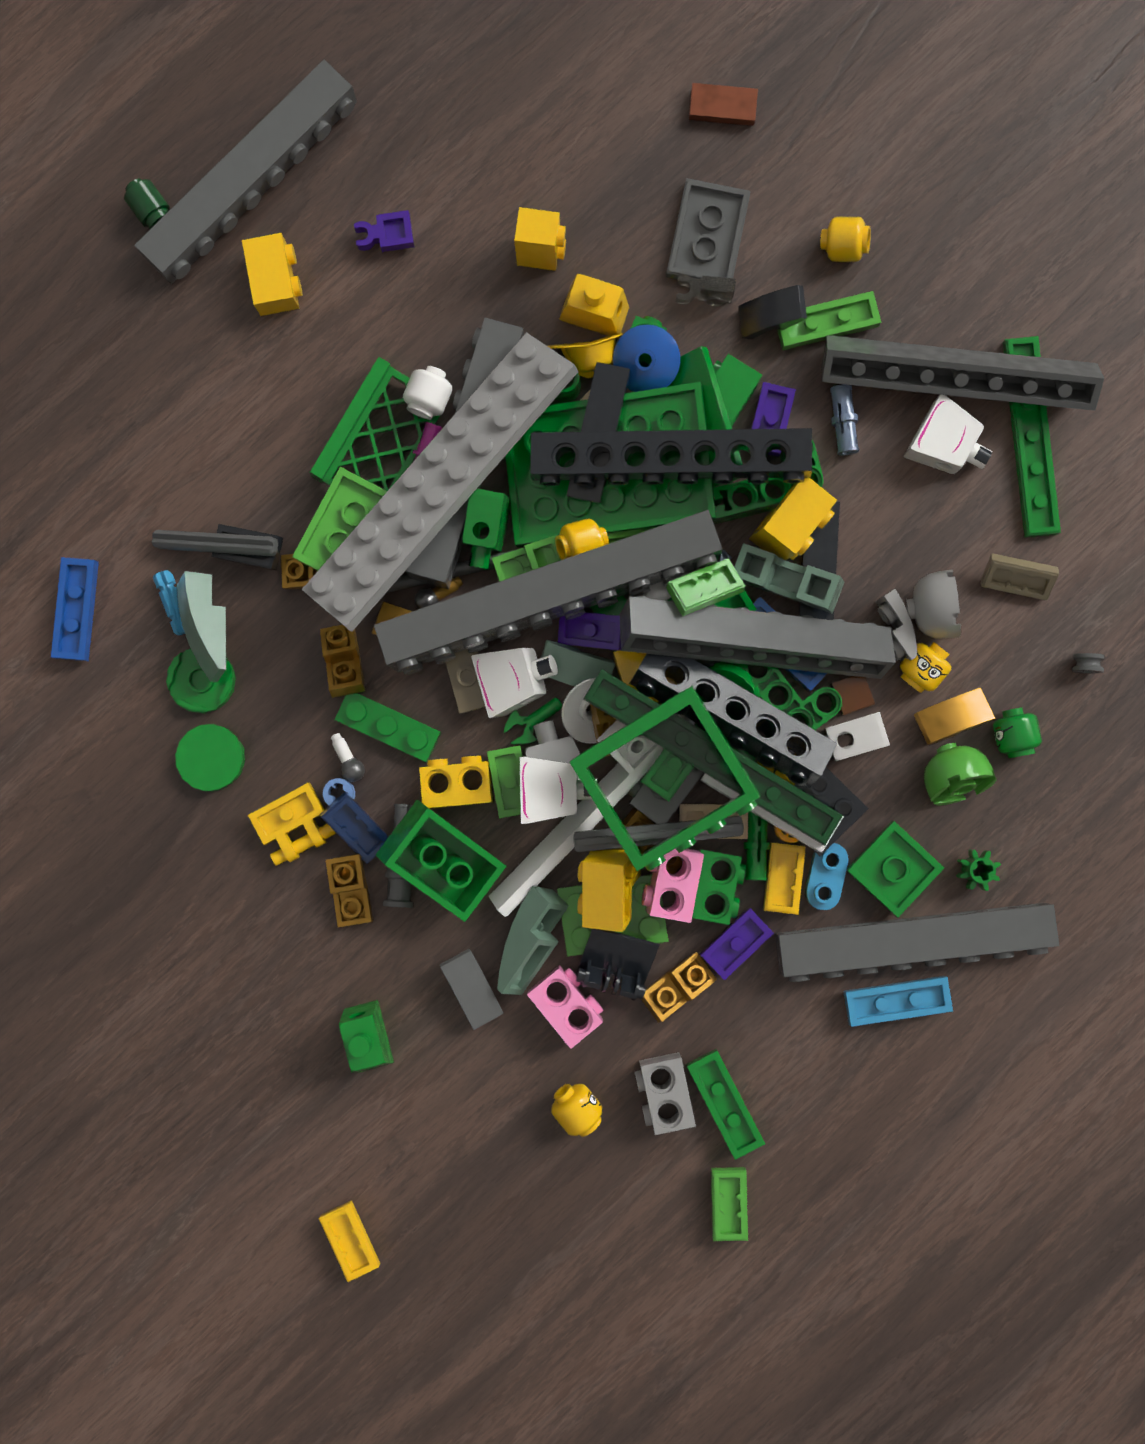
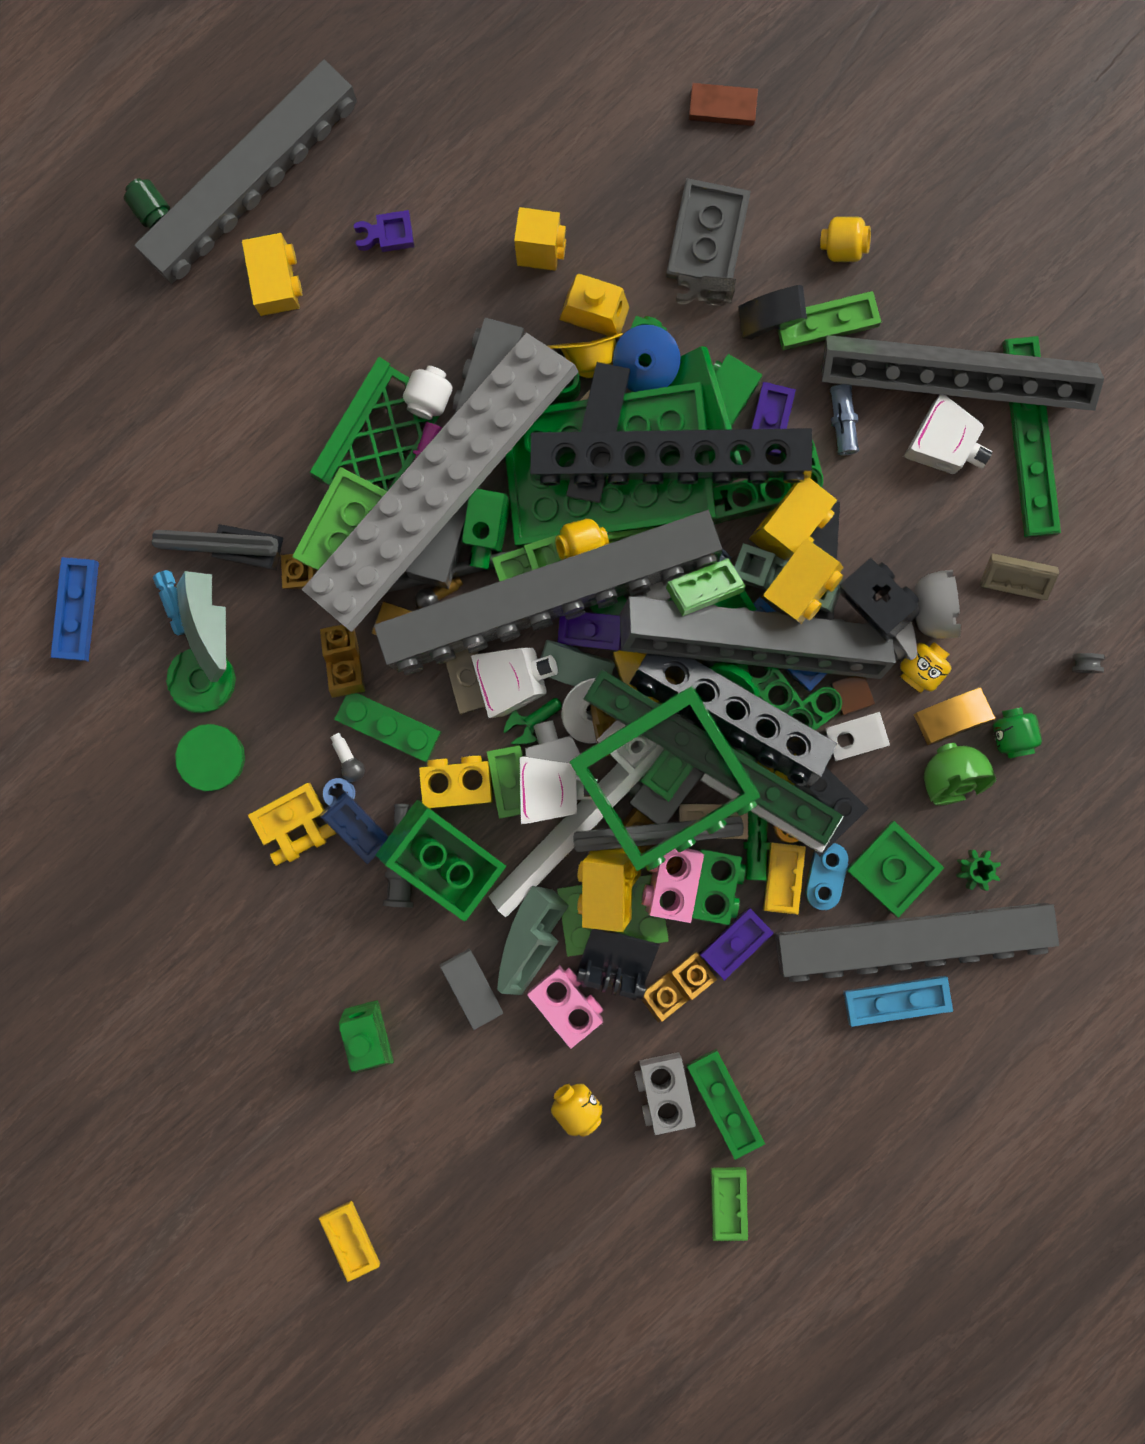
(349, 890): pearl gold slope -> none
(804, 582): none -> yellow brick
(884, 617): none -> black brick

